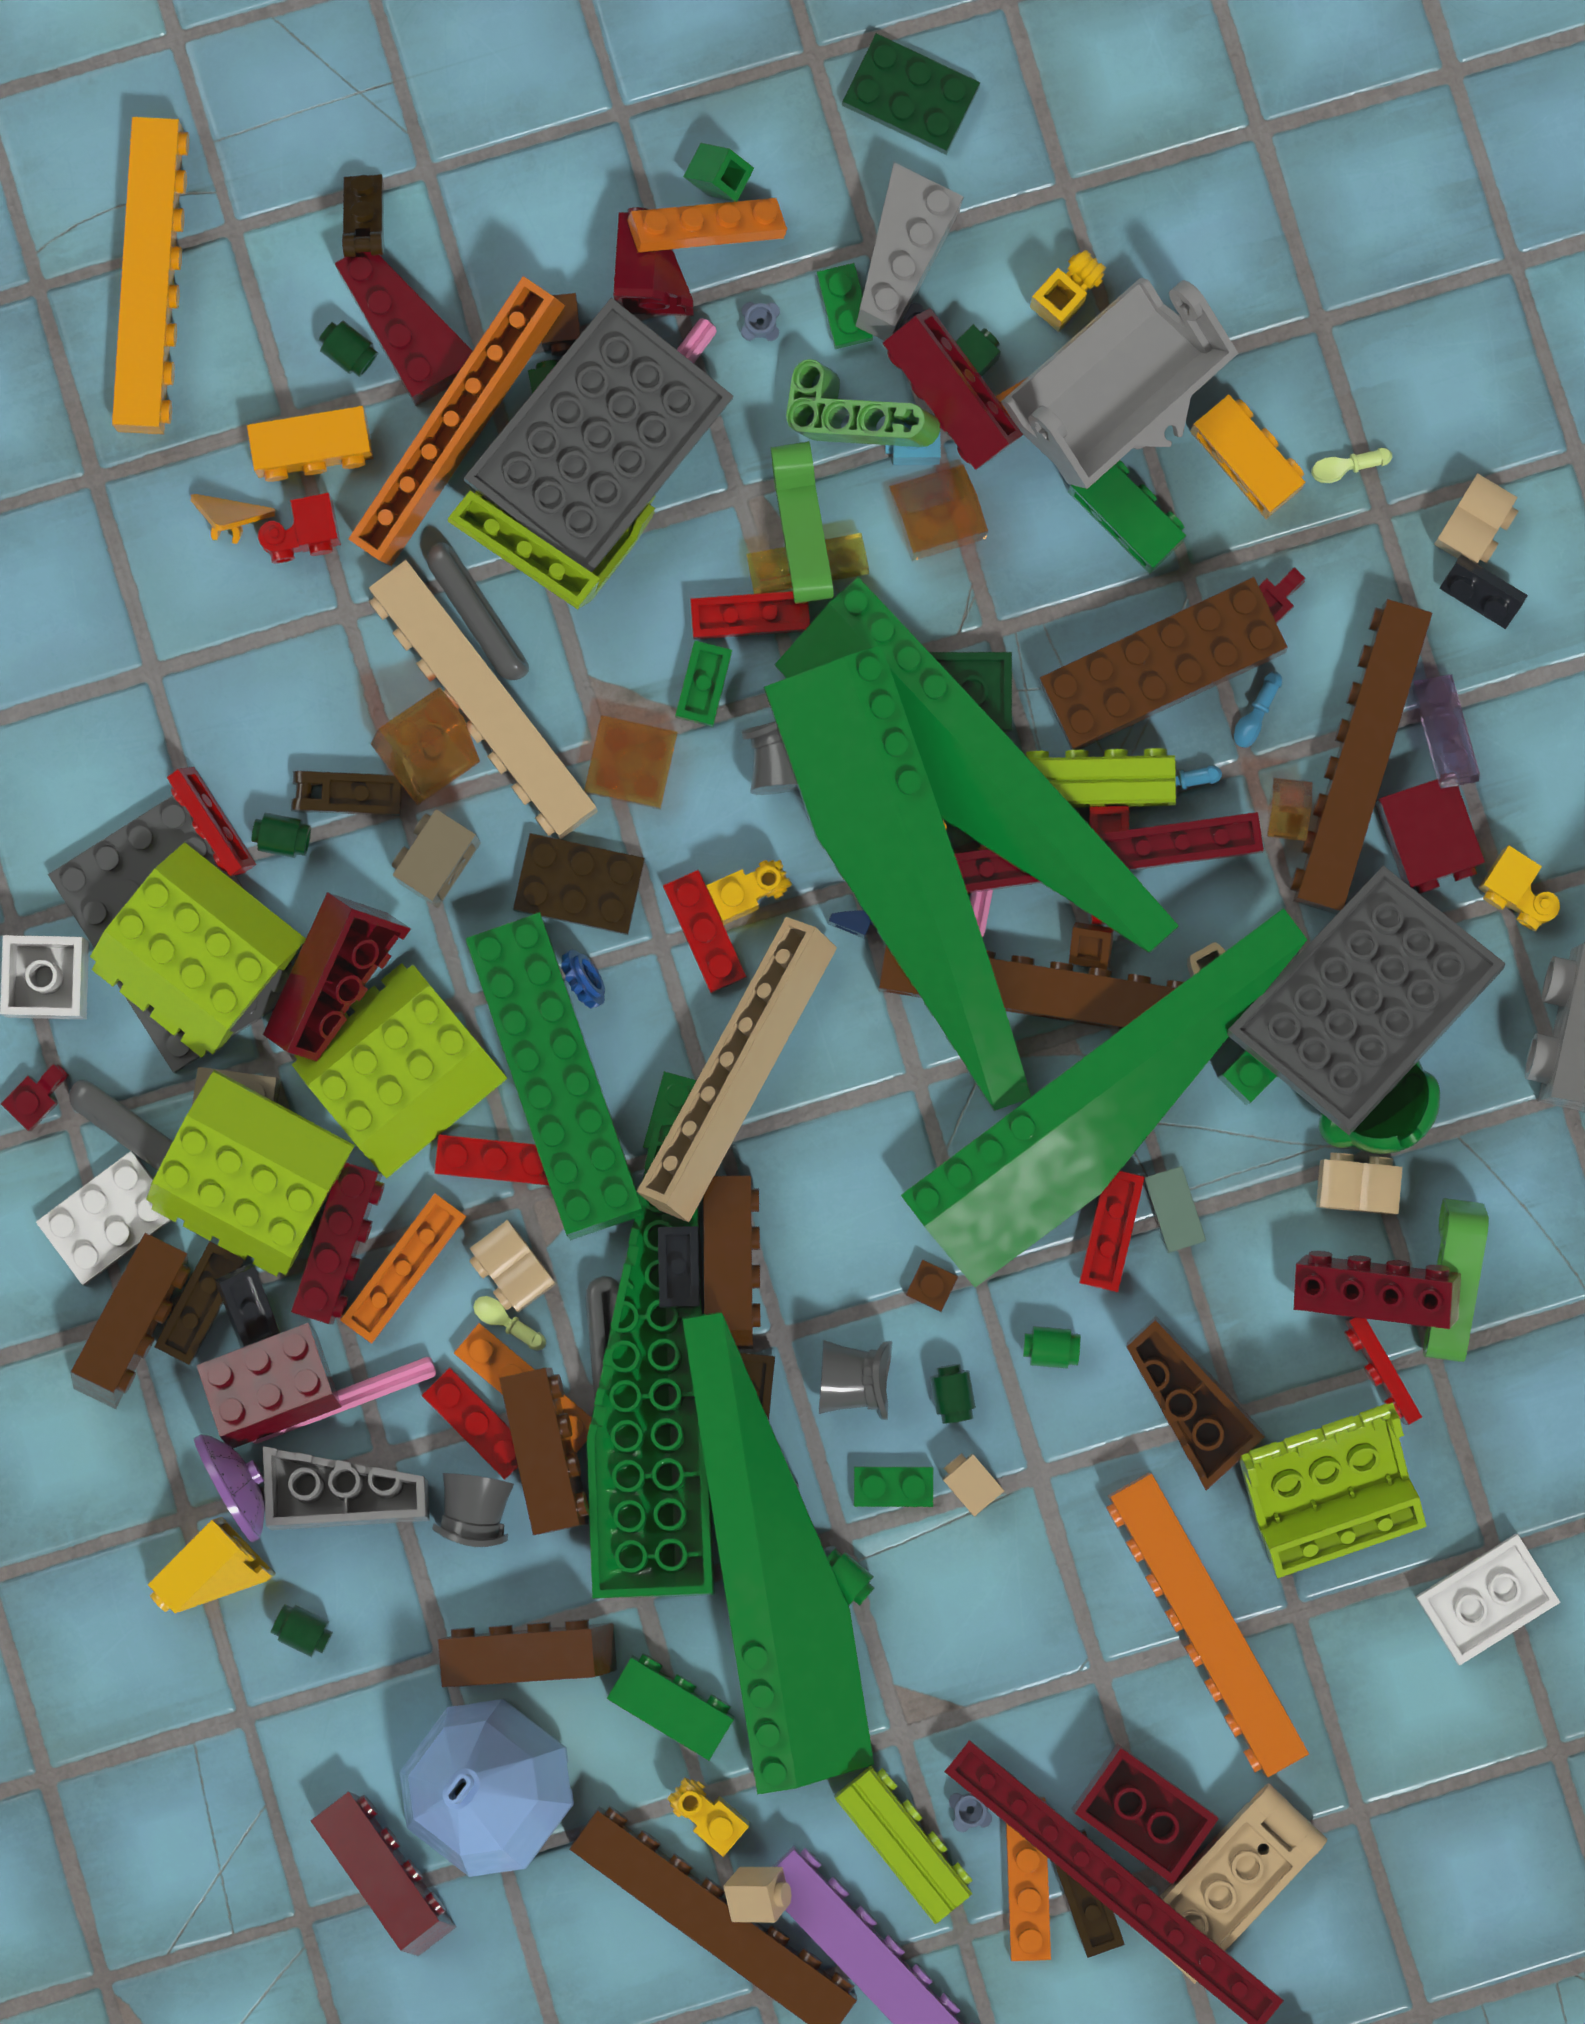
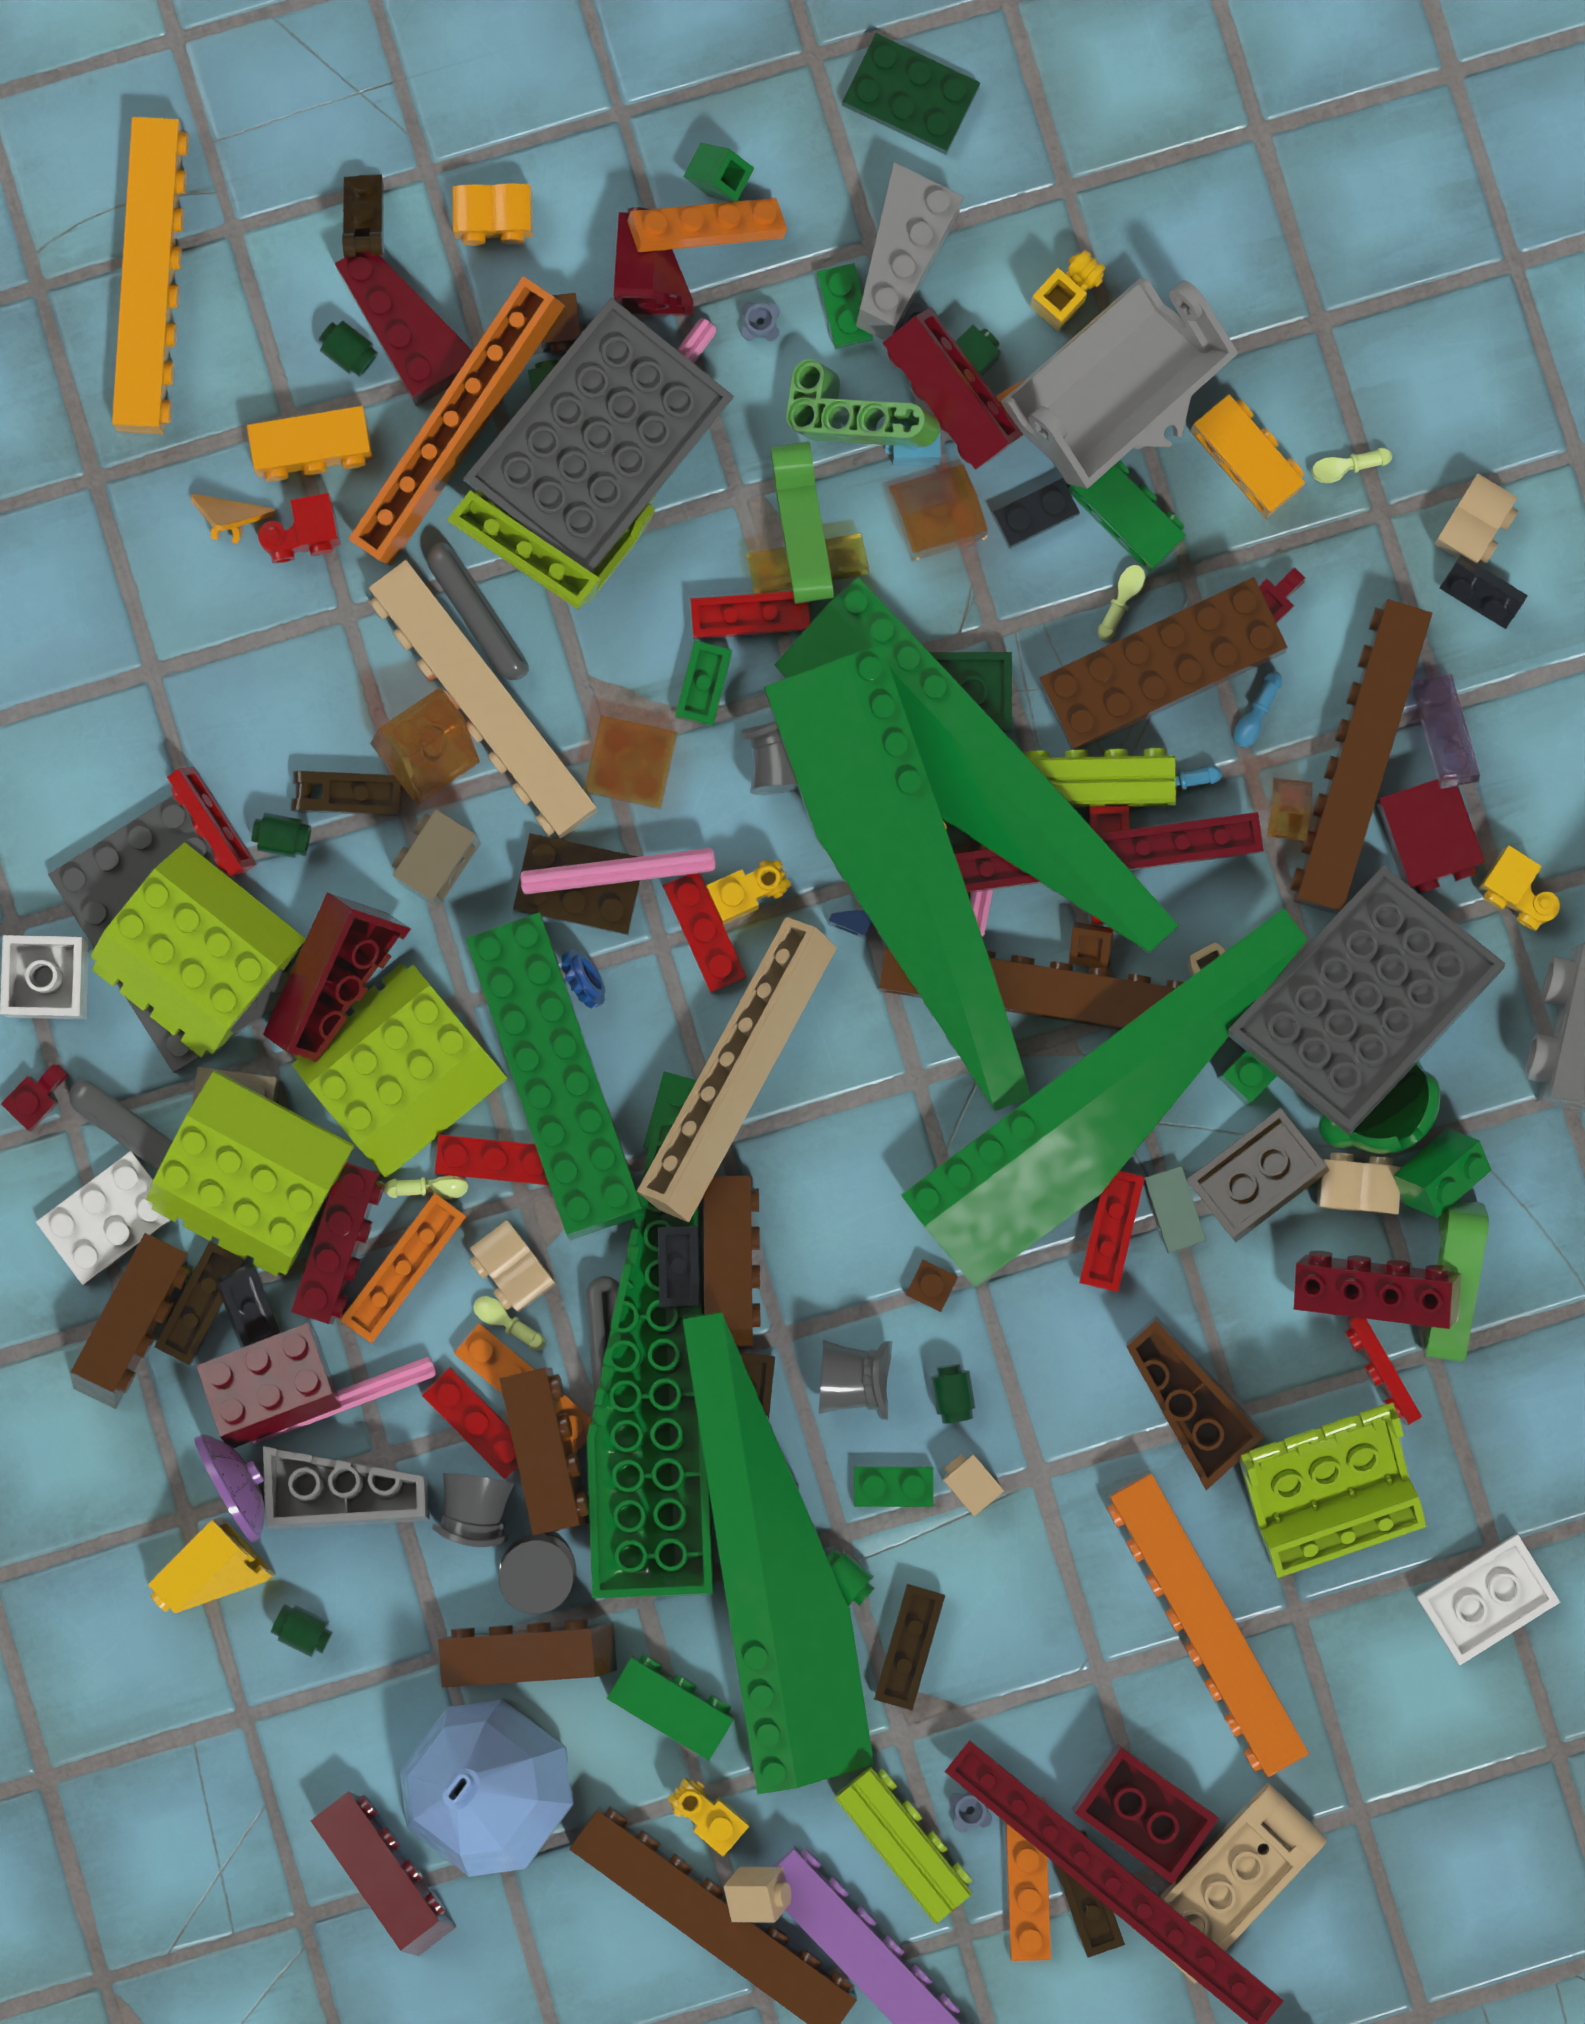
(445, 1186): none -> yellowish green piece
(492, 212): none -> light orange brick
(537, 1573): none -> dark grey hat
(617, 871): none -> bright pink axle
(909, 1647): none -> dark brown plate
(1035, 513): none -> black plate
(1052, 1347): green brick -> none
(1129, 586): none -> yellowish green piece
(1258, 1174): none -> plate
(1442, 1172): none -> green brick

